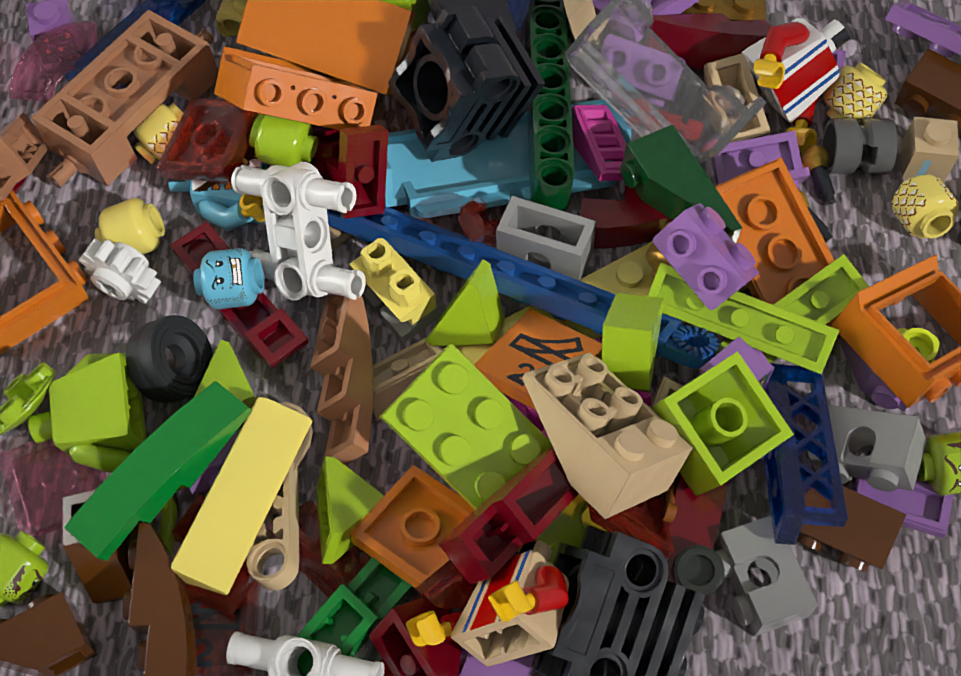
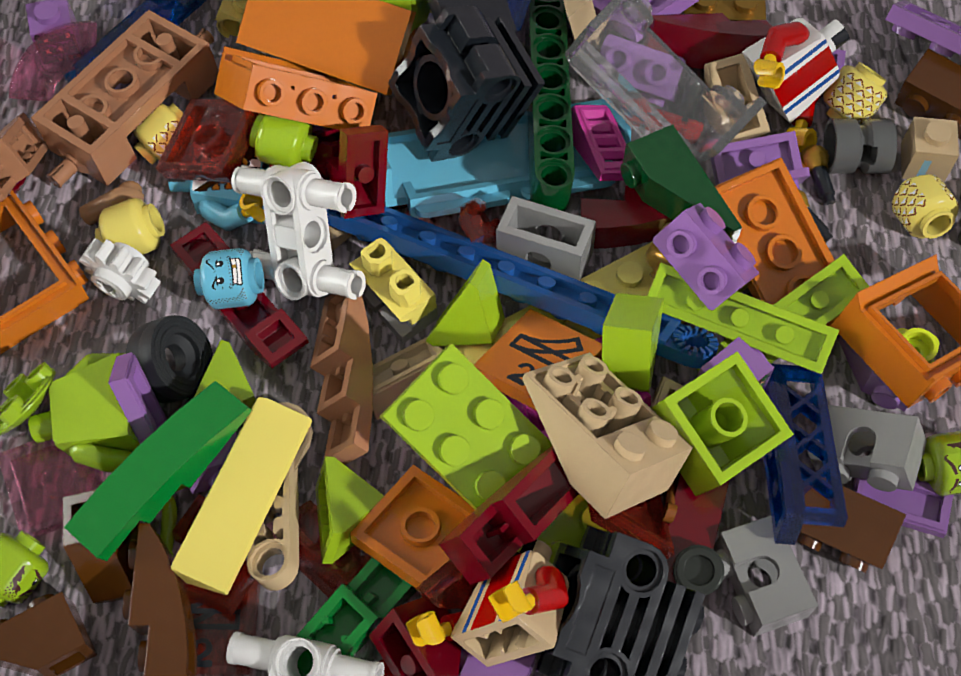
(127, 190): none -> medium nougat arm
(136, 396): none -> medium lavender tile

